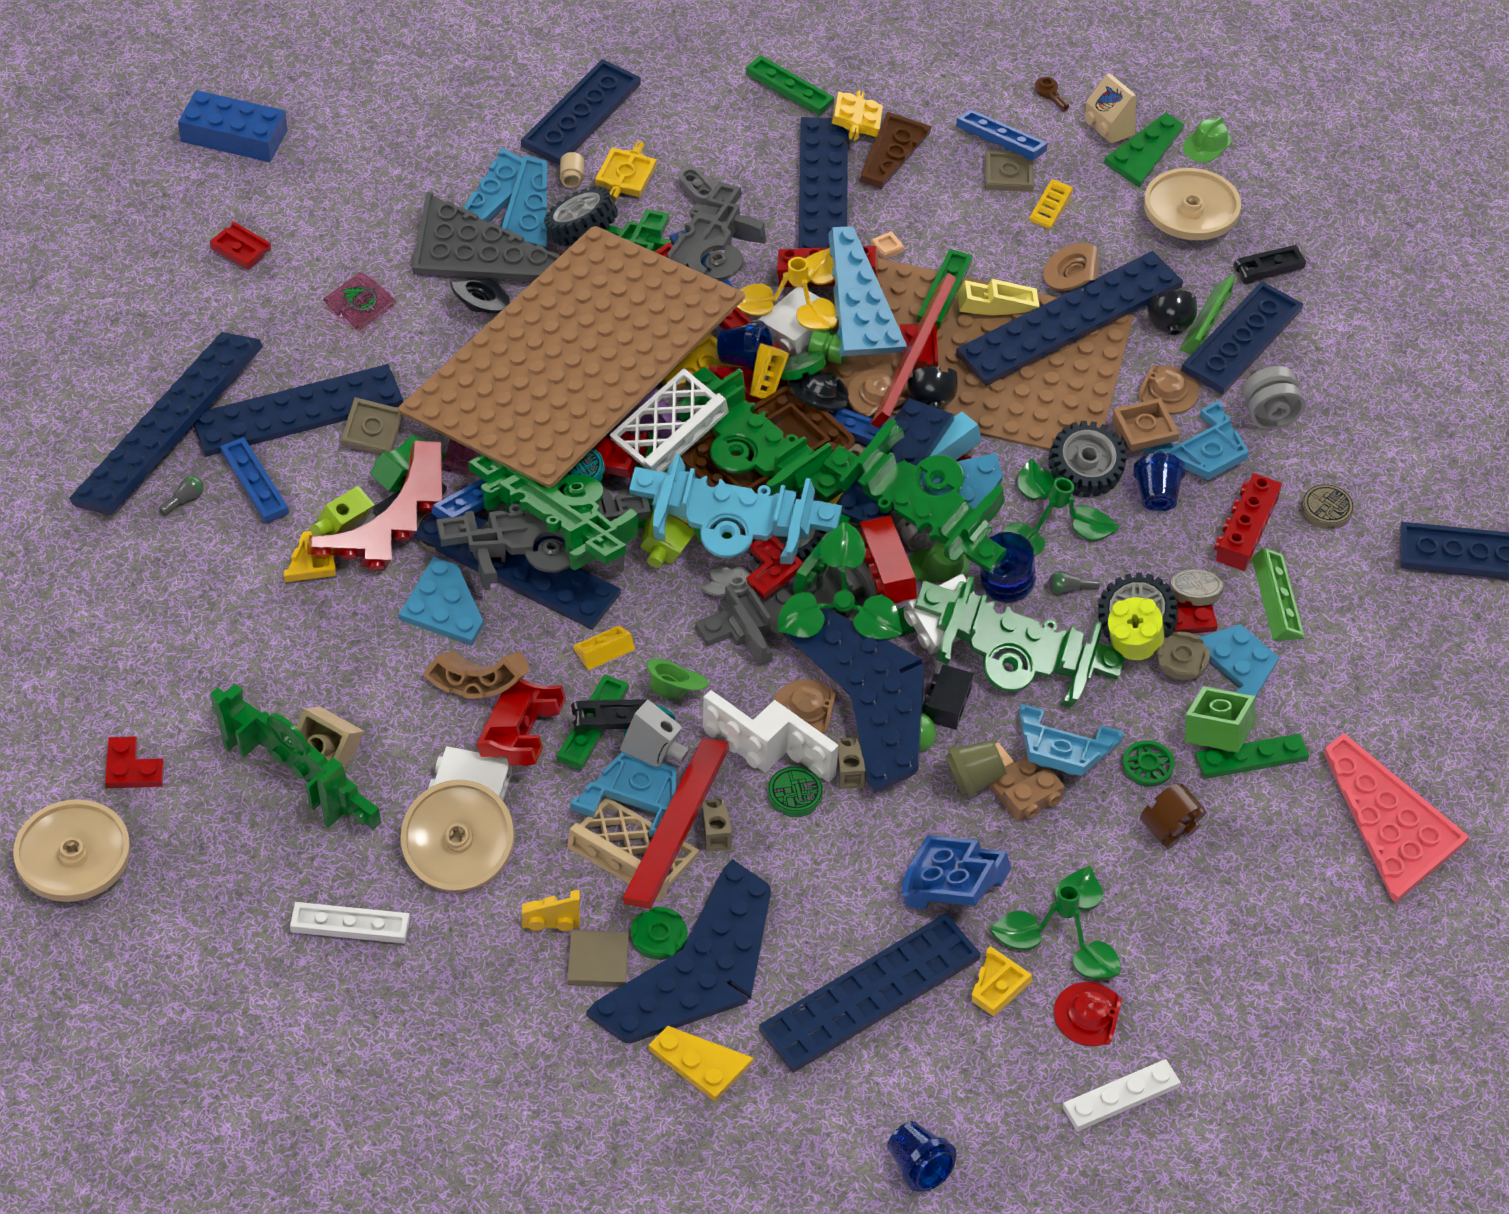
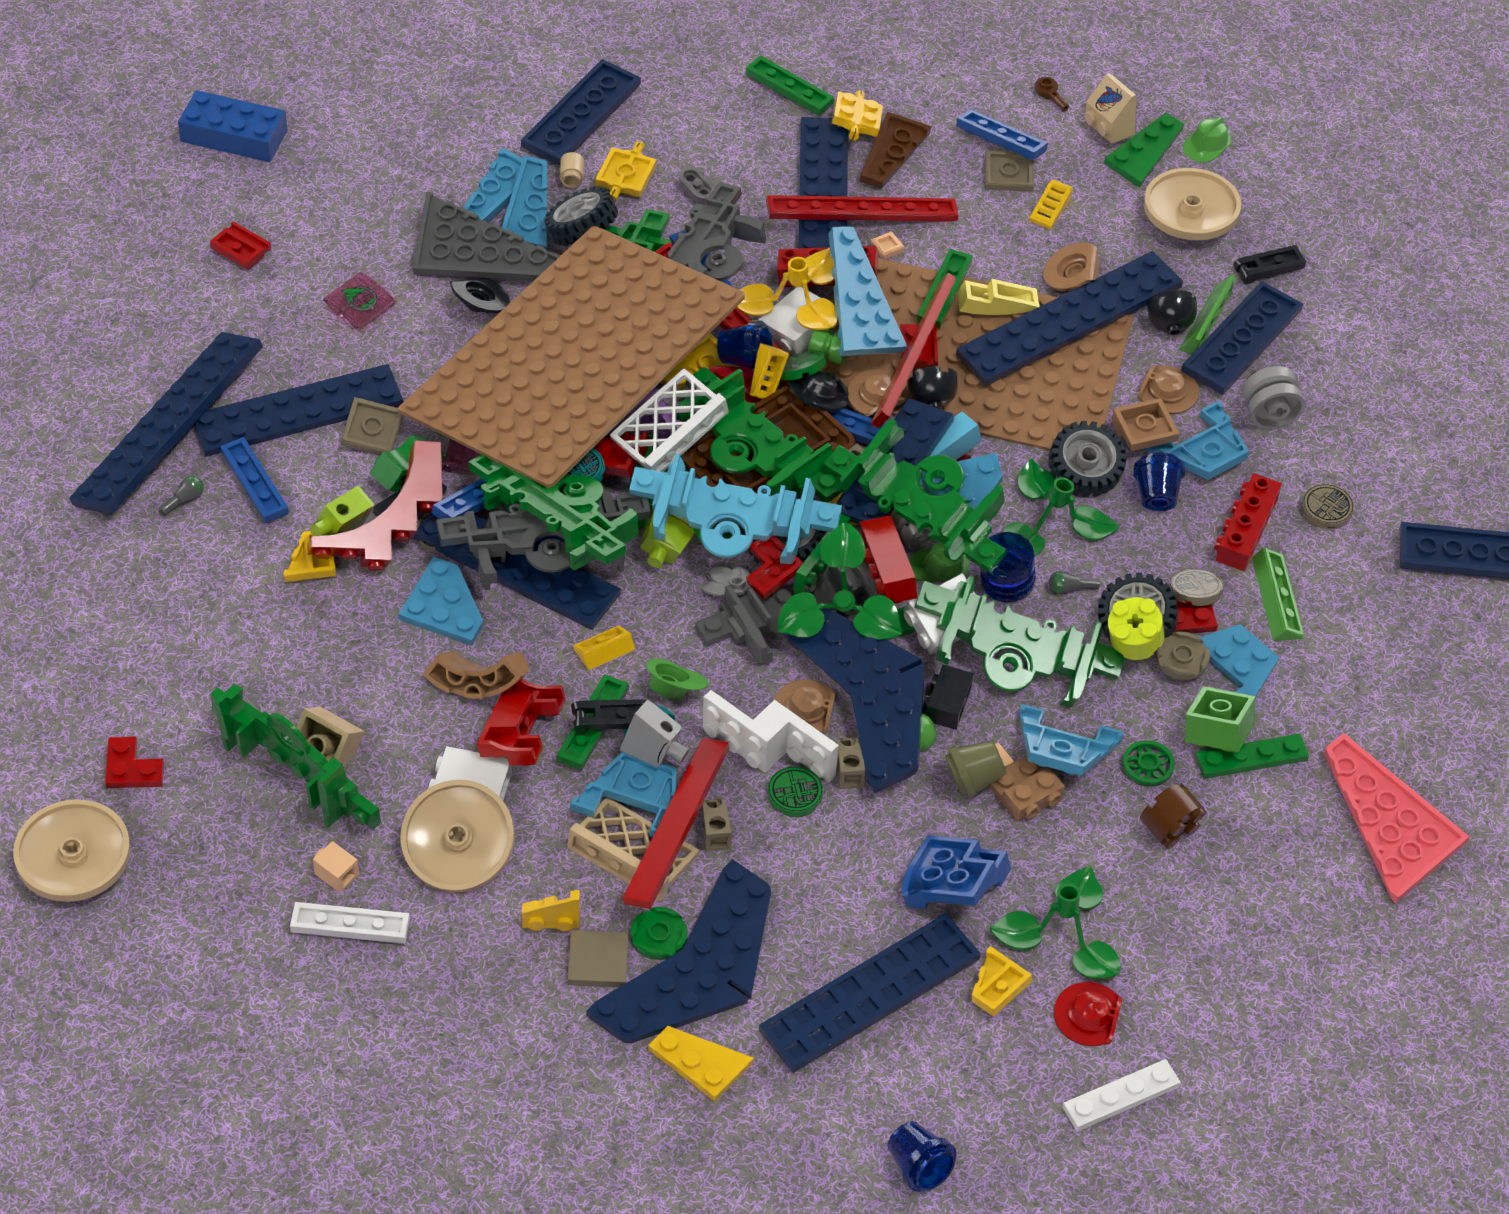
(335, 866): none -> light nougat brick
(861, 208): none -> red tile

